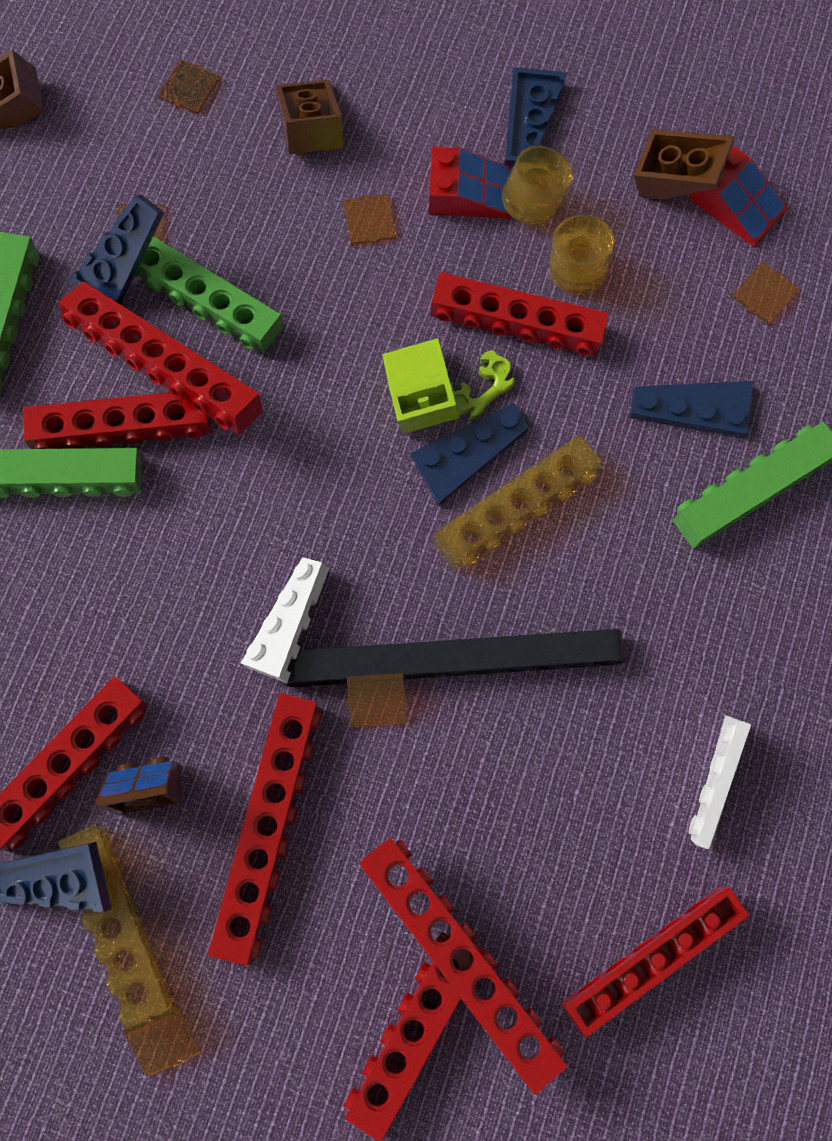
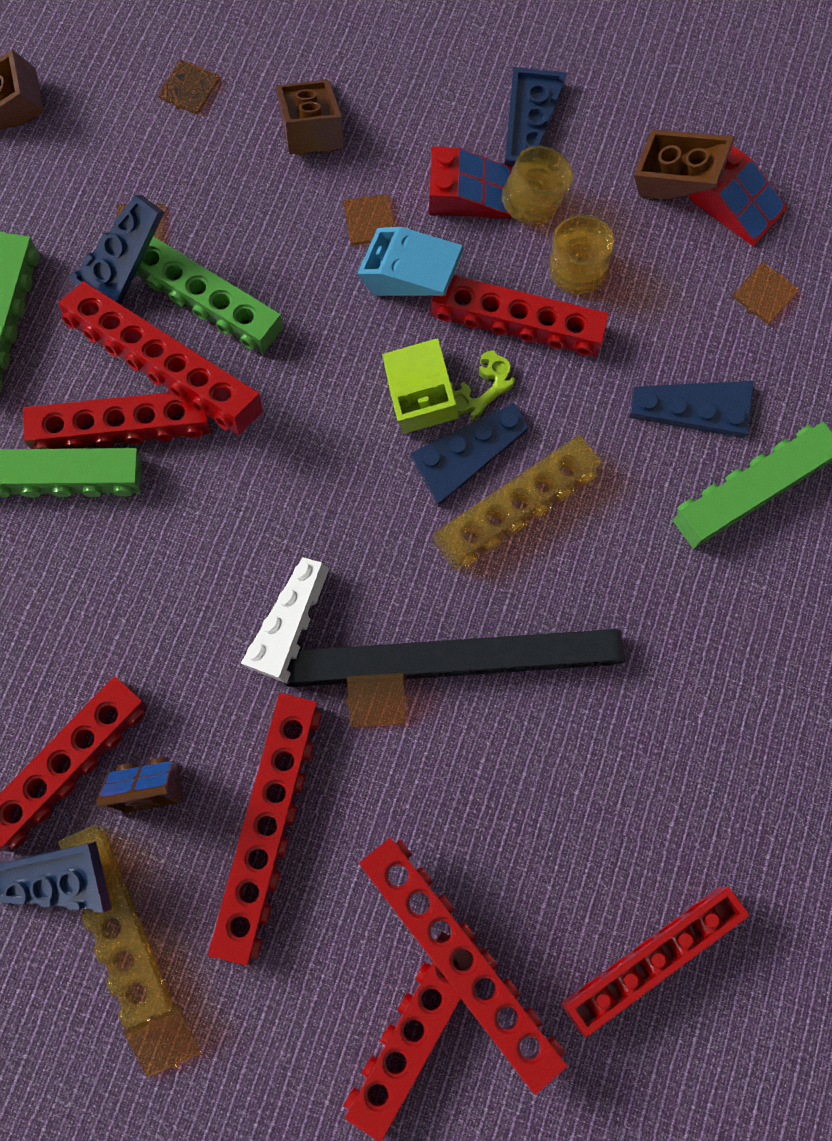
(408, 263): none -> dark azure slope
(722, 770): white wing -> none

